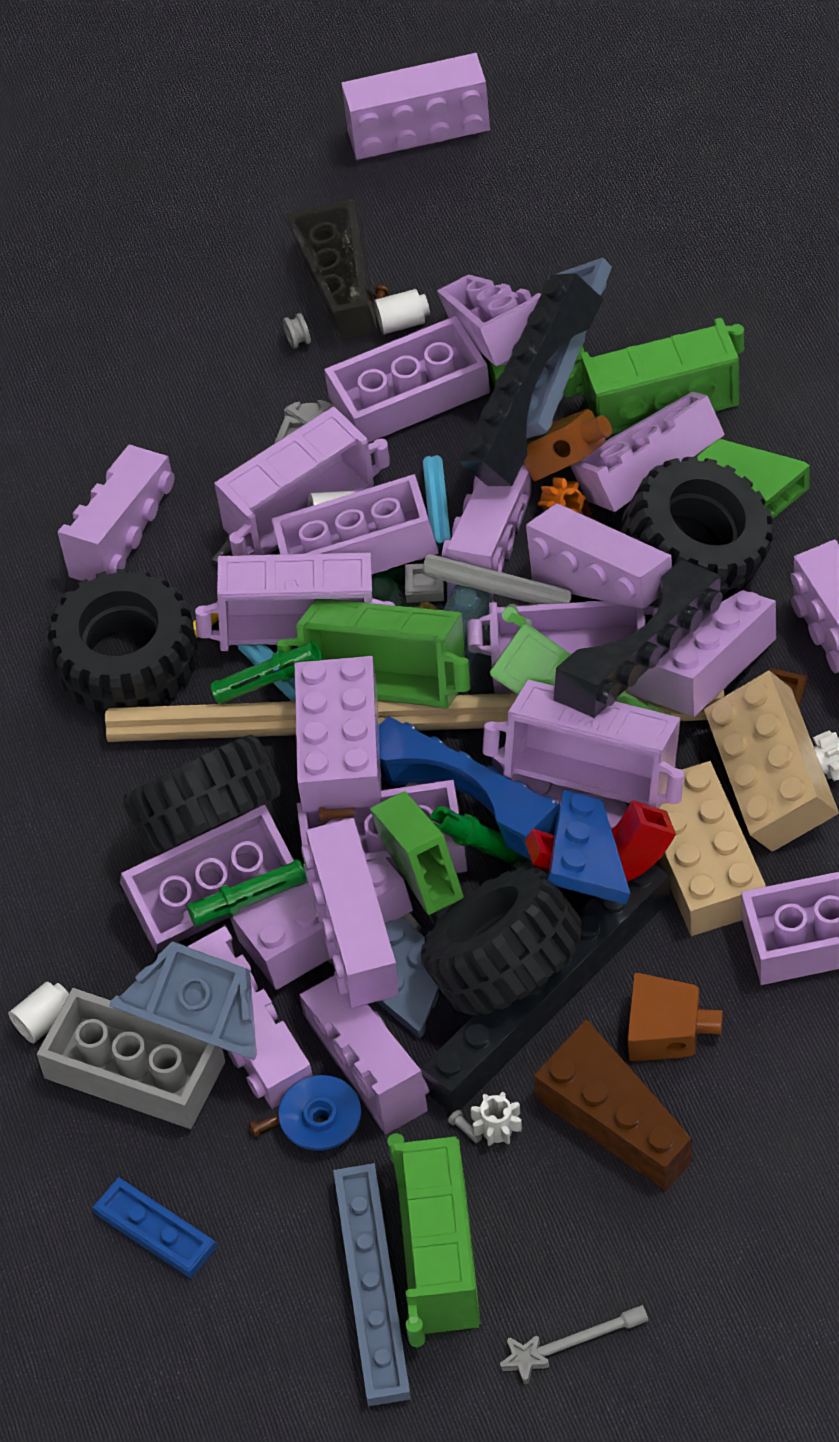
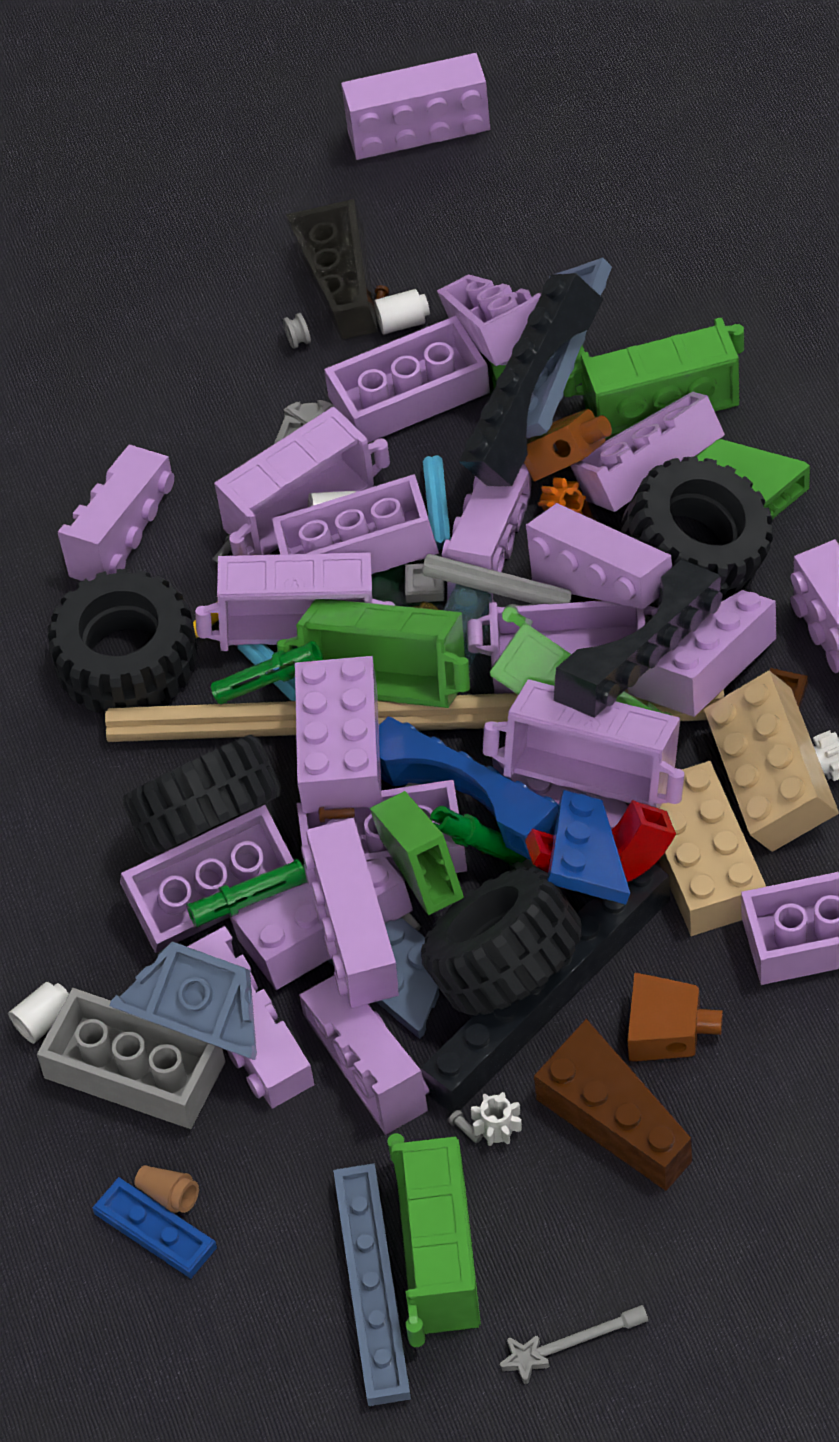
(169, 1188): none -> medium nougat cone
(265, 1124): reddish brown piece -> none
(315, 1098): blue dish -> none

